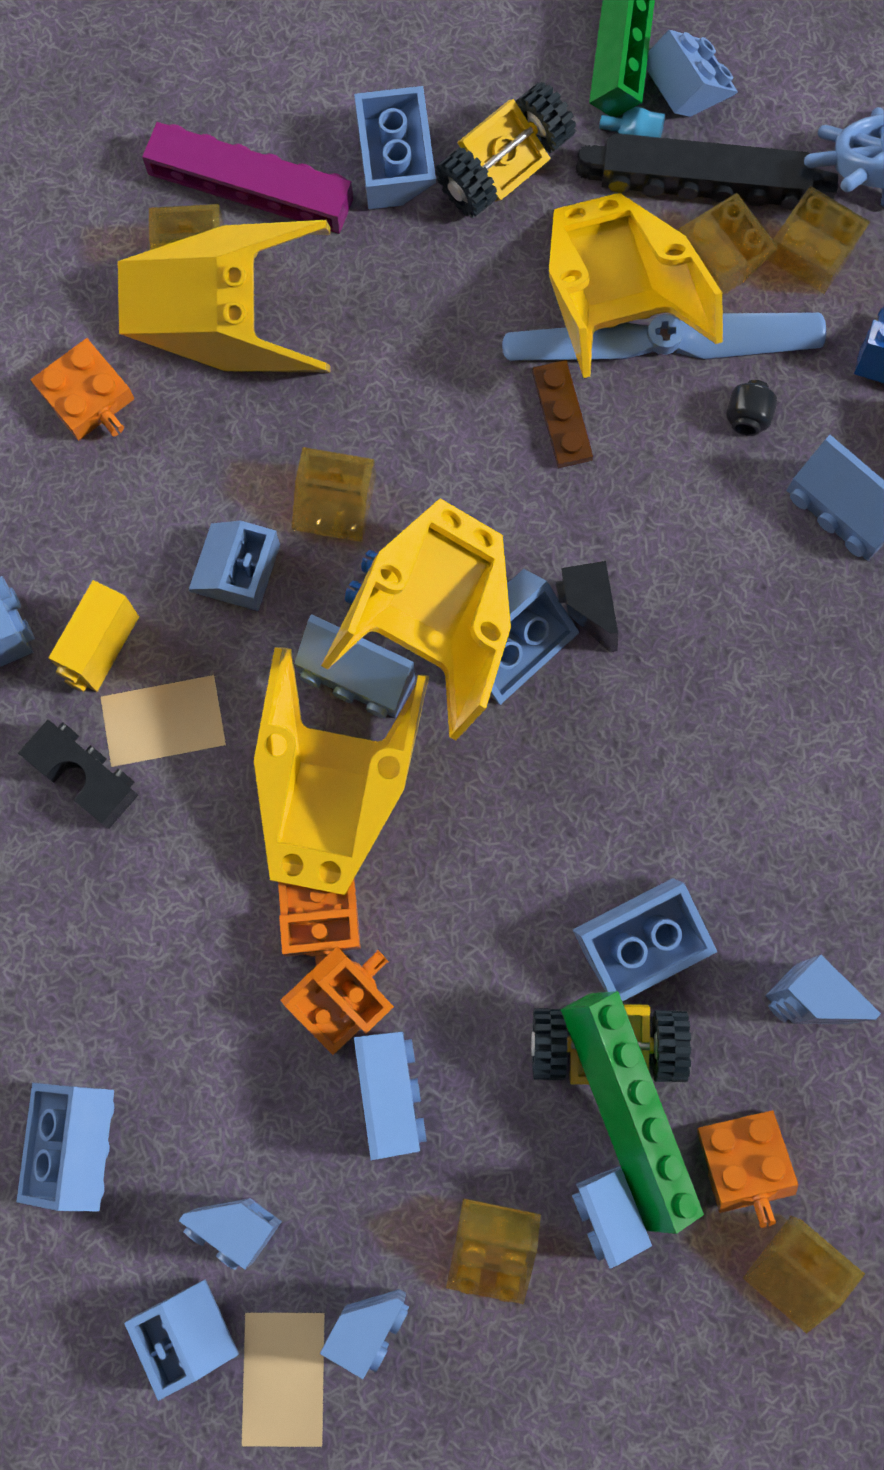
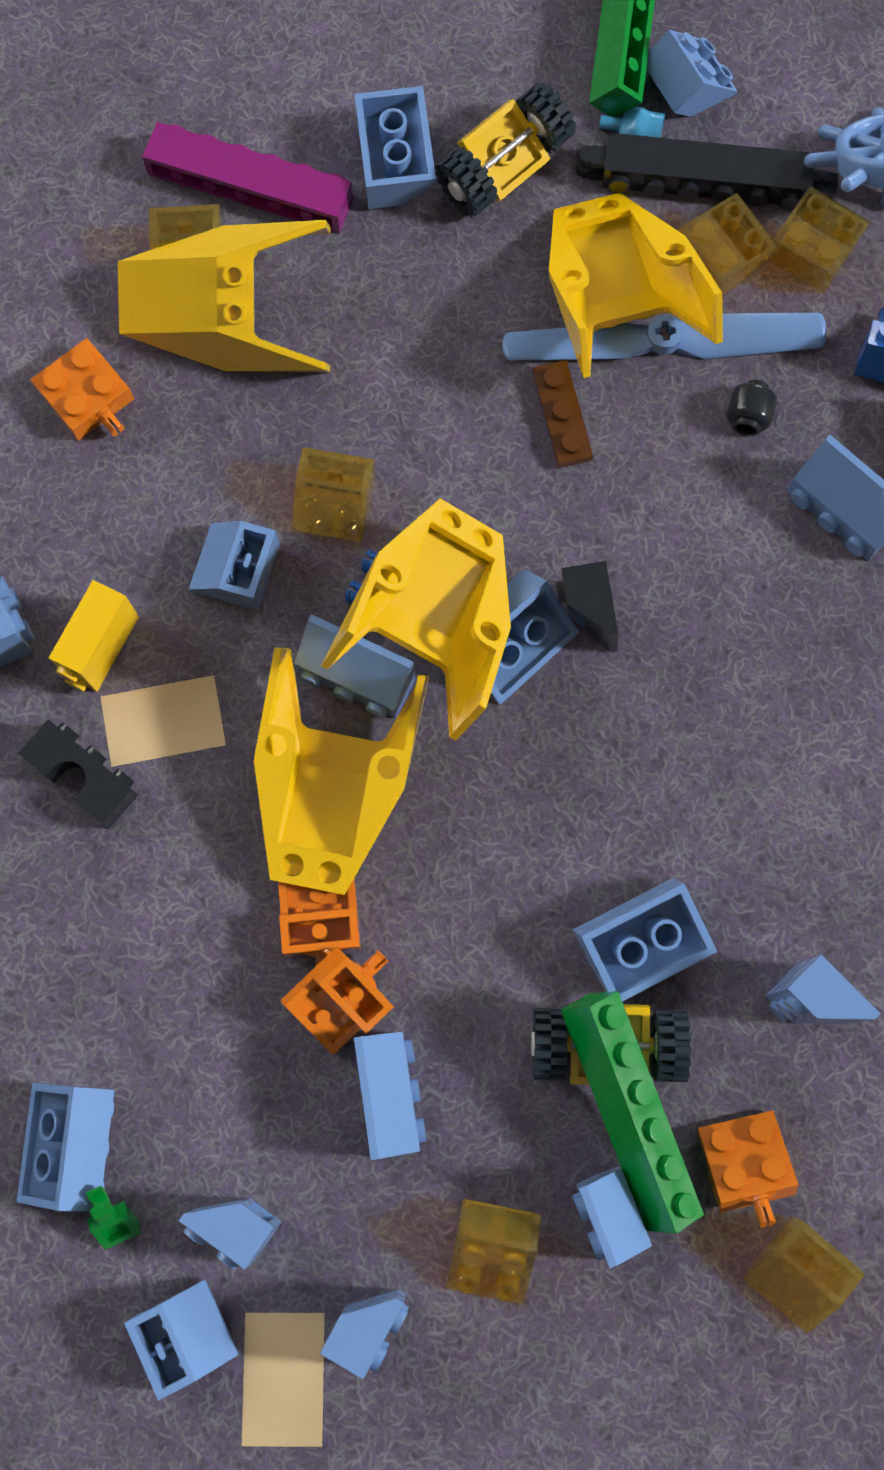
(110, 1222): none -> green plate

